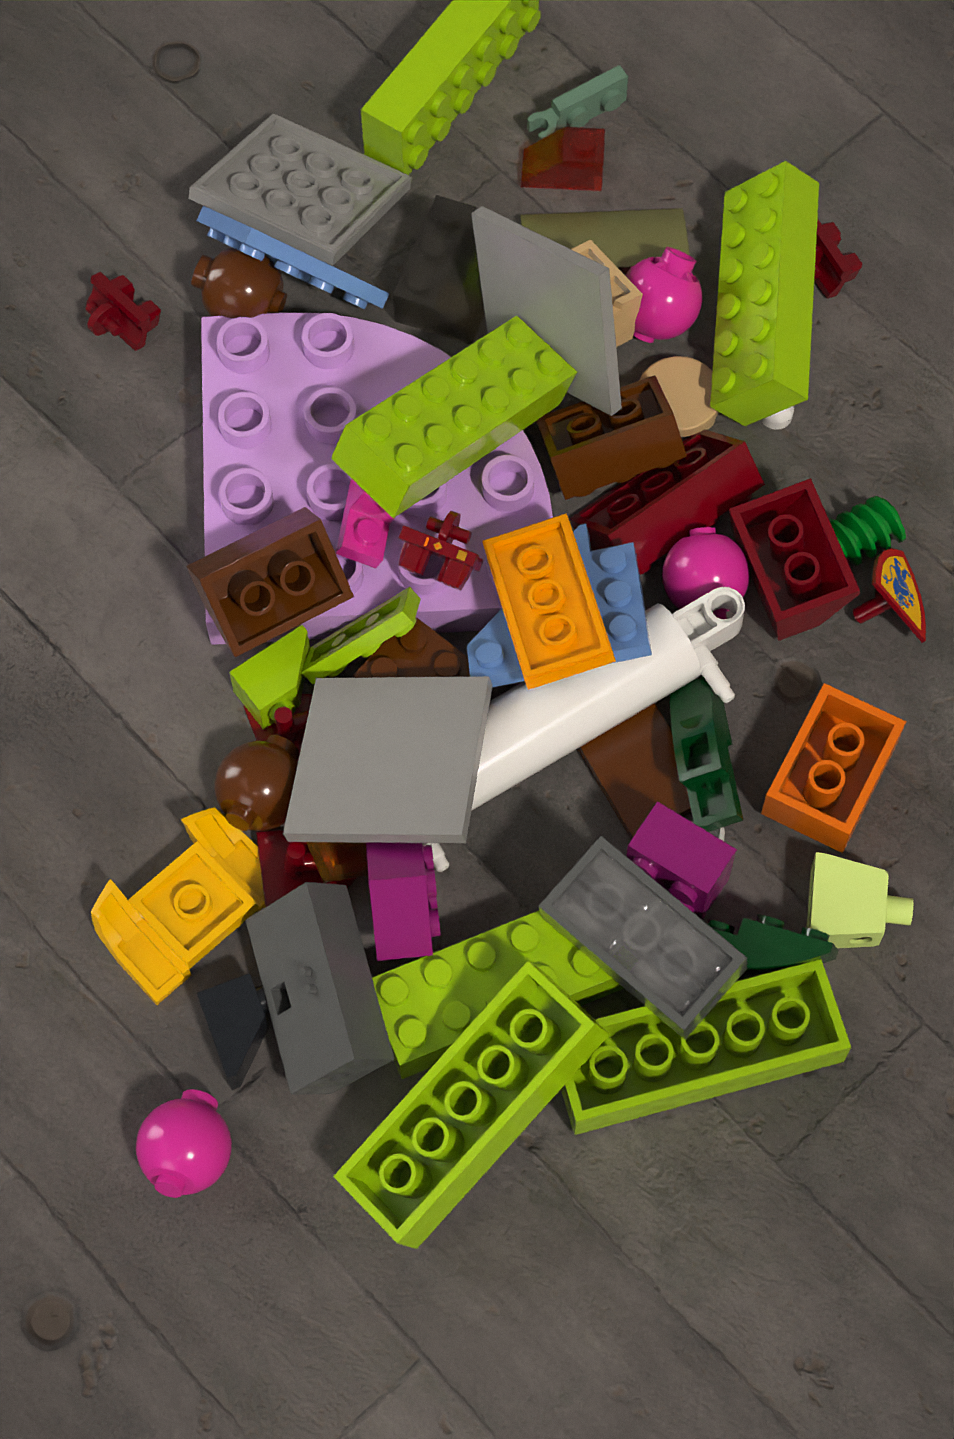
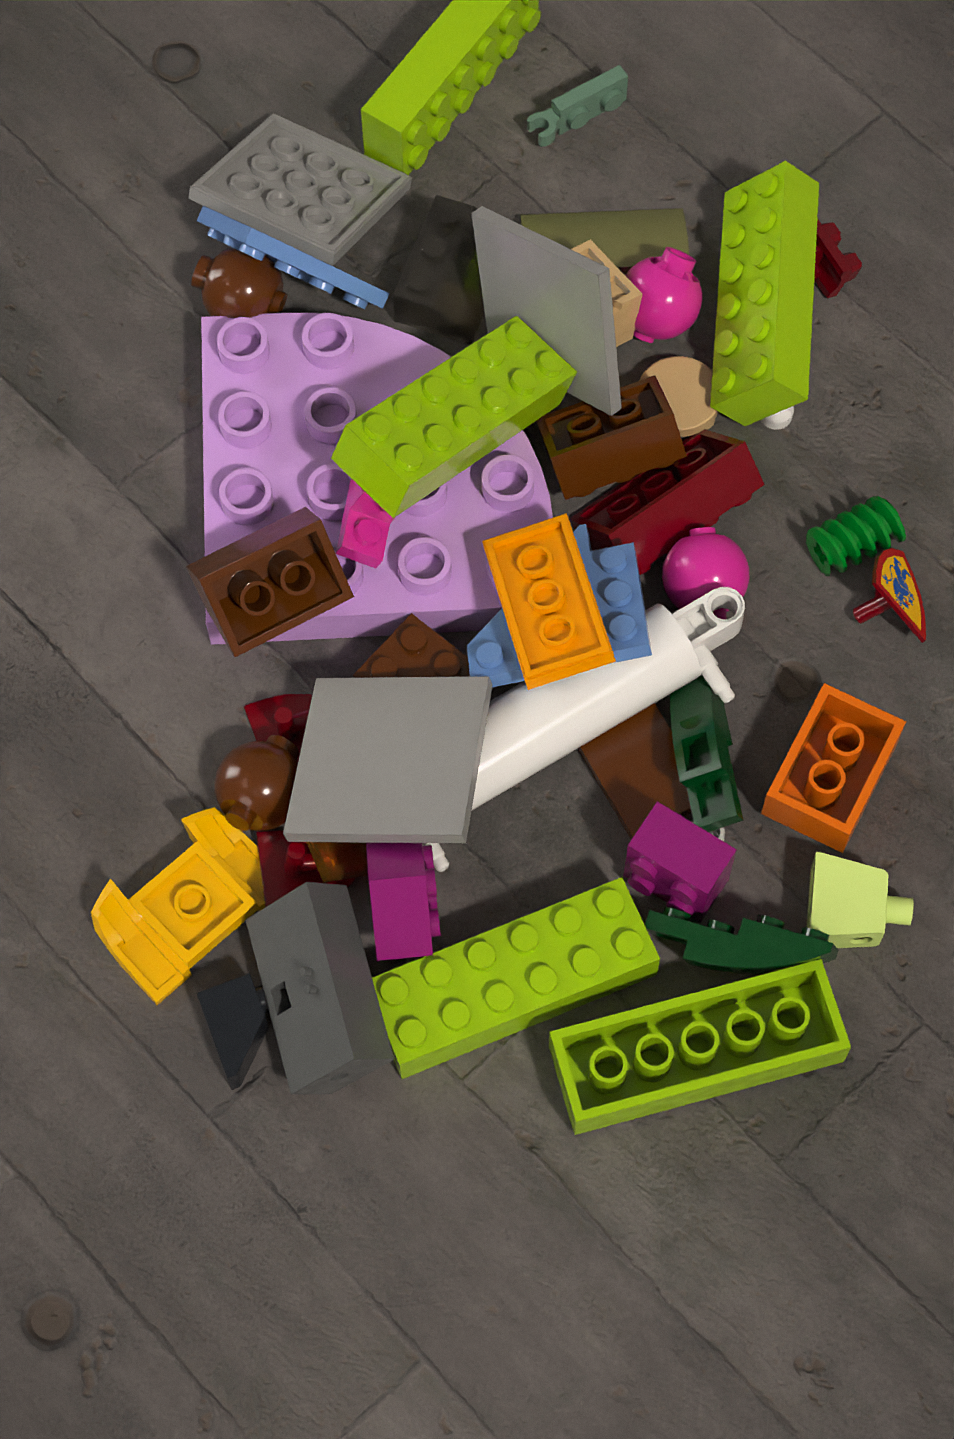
(115, 311): dark red hips -> none
(184, 1144): dark pink brick -> none
(273, 677): lime slope -> none
(362, 636): lime plate -> none
(420, 546): dark red hips -> none
(471, 1106): lime brick -> none
(565, 160): clear red slope -> none
(643, 937): clear brick -> none
(793, 558): dark red slope -> none

